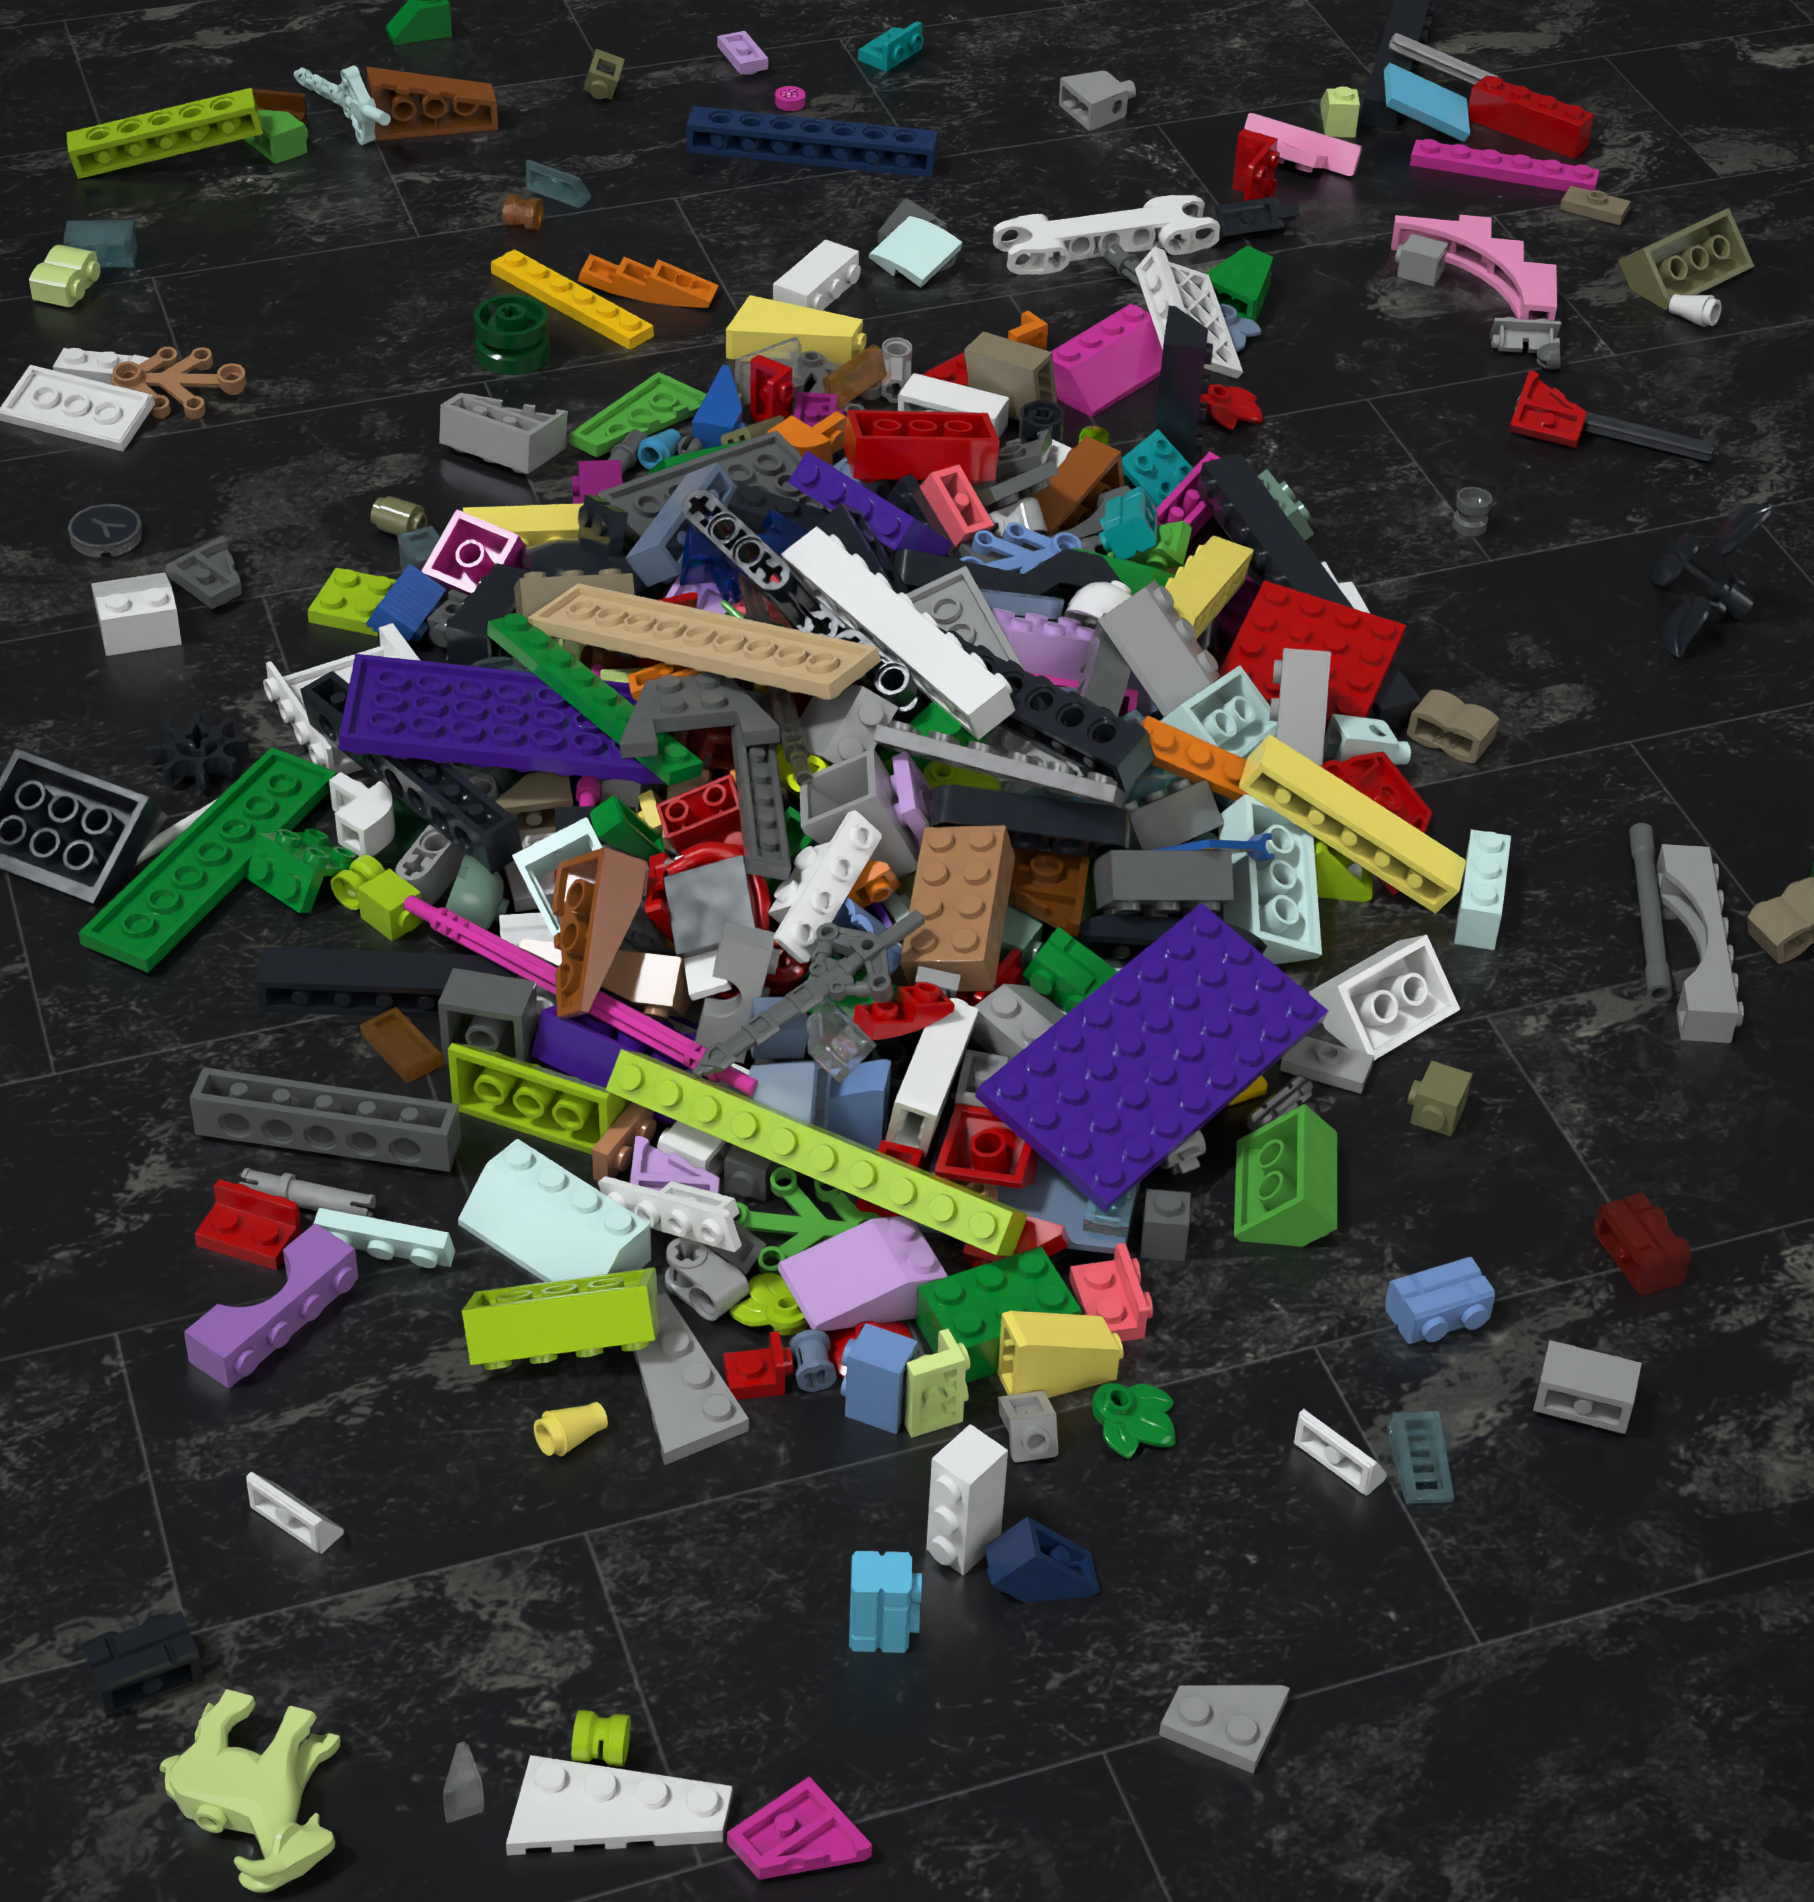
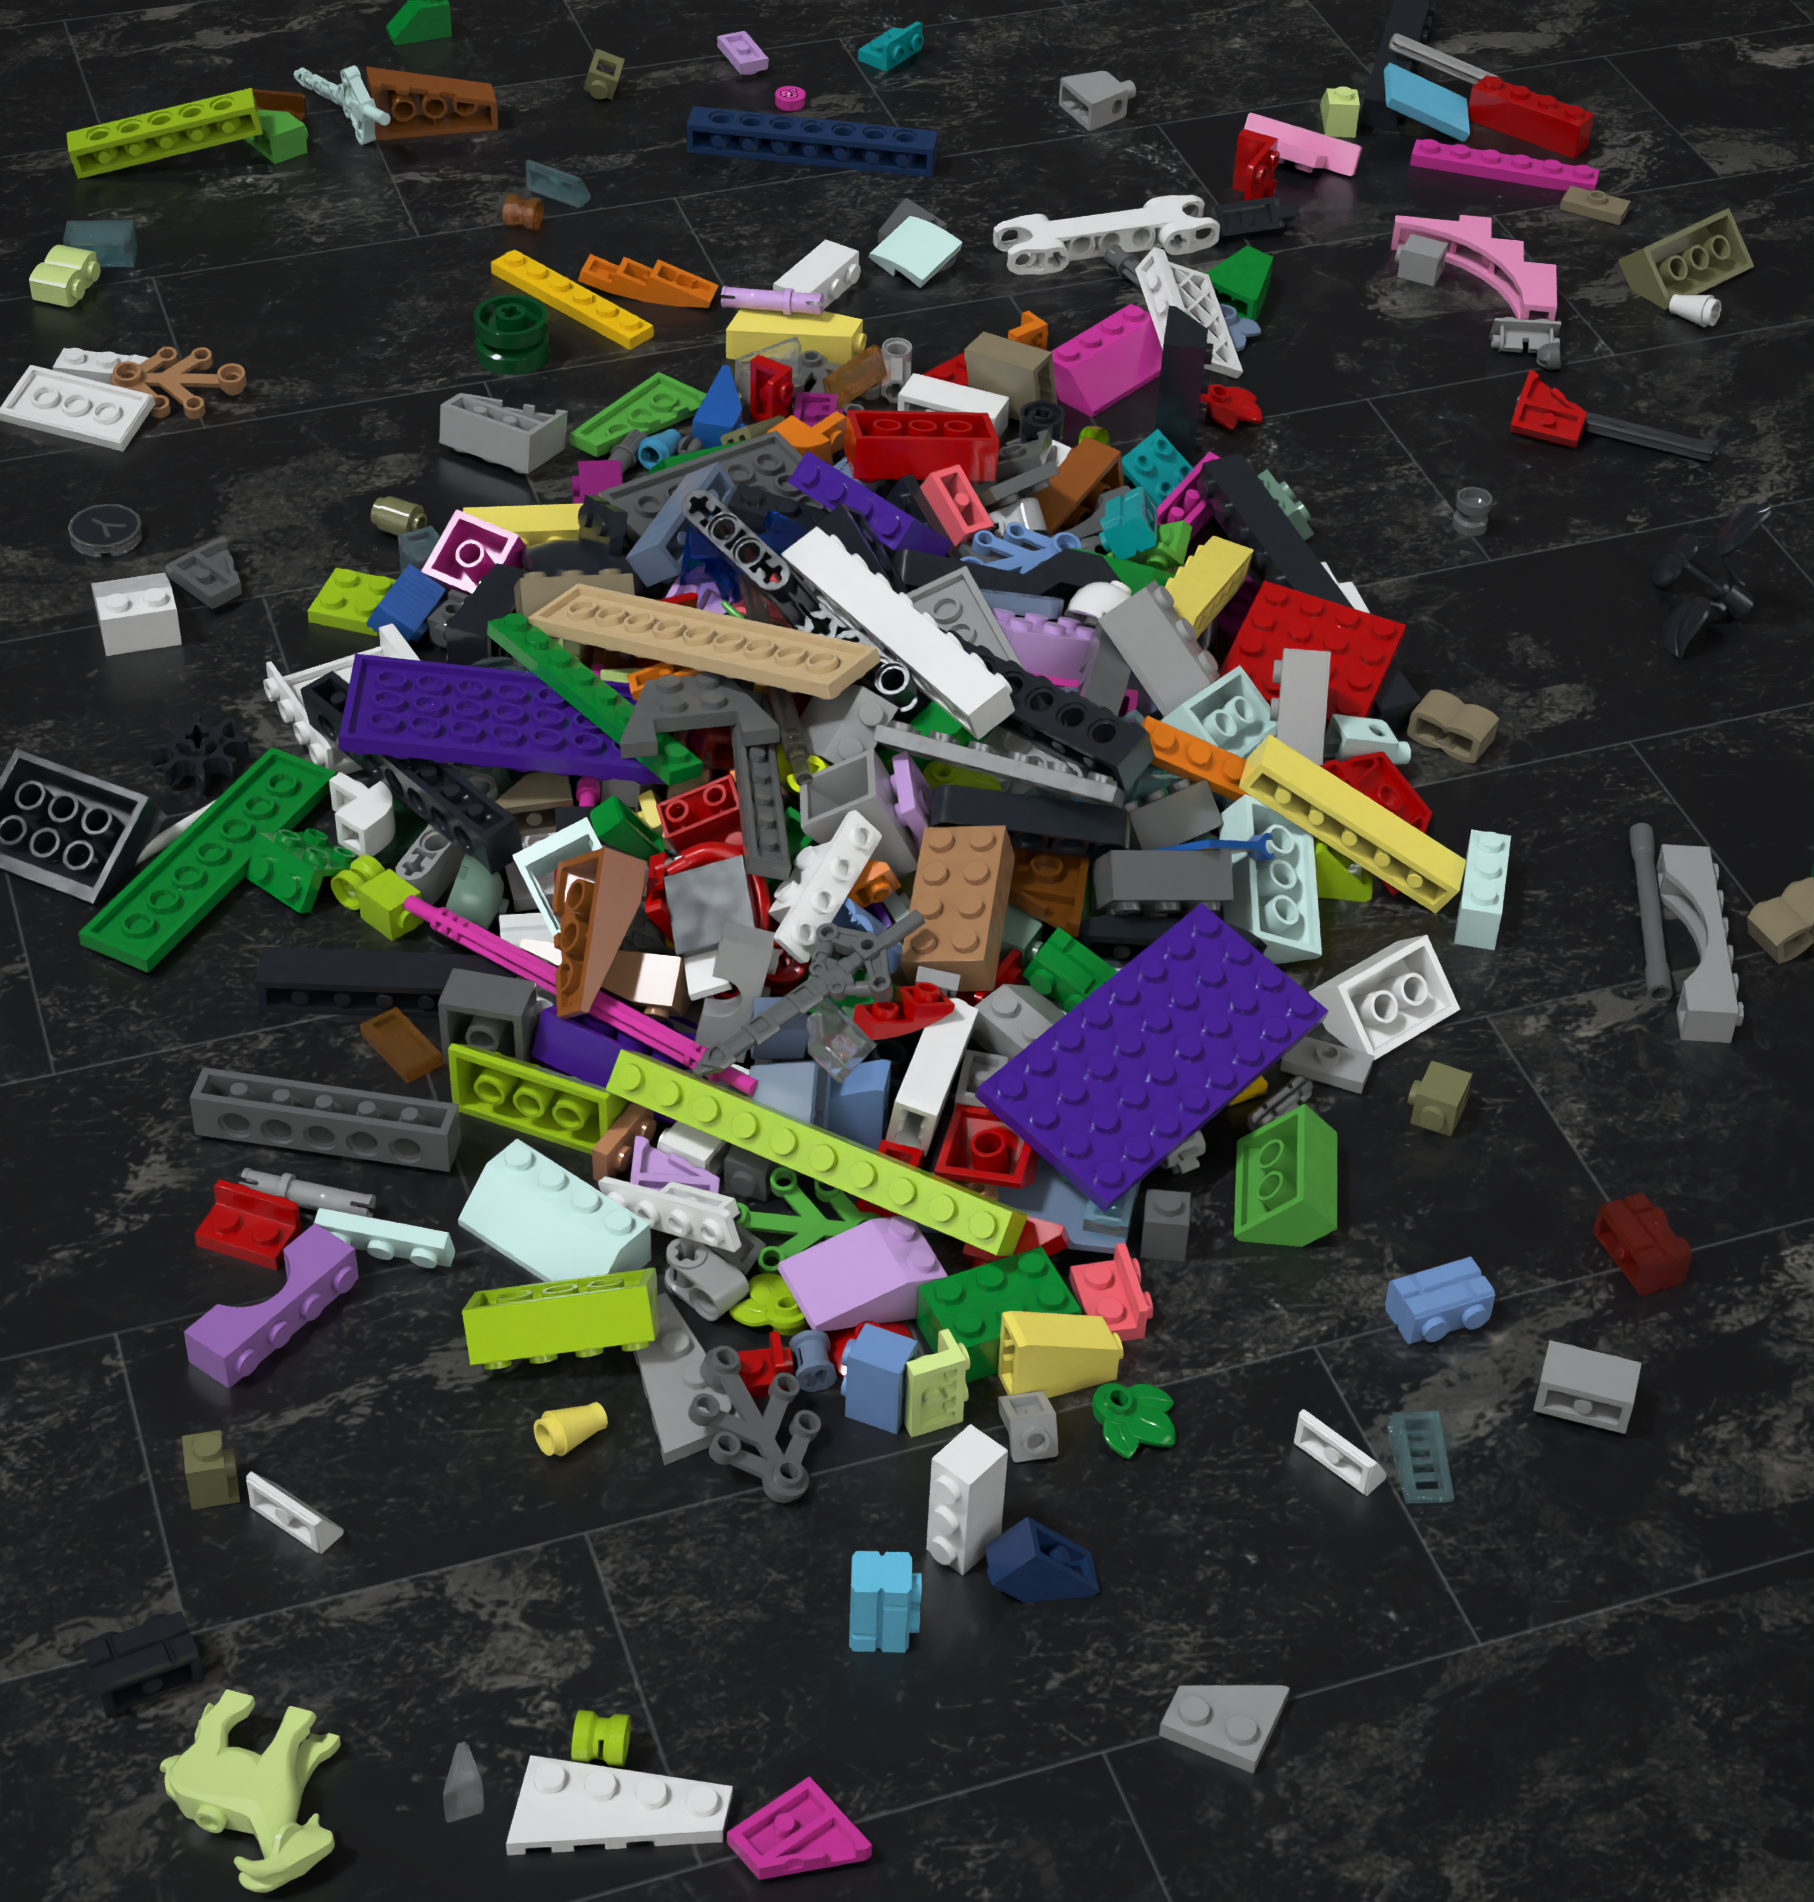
(210, 1470): none -> olive brick
(722, 1371): none -> dark grey plant
(772, 300): none -> lavender pin

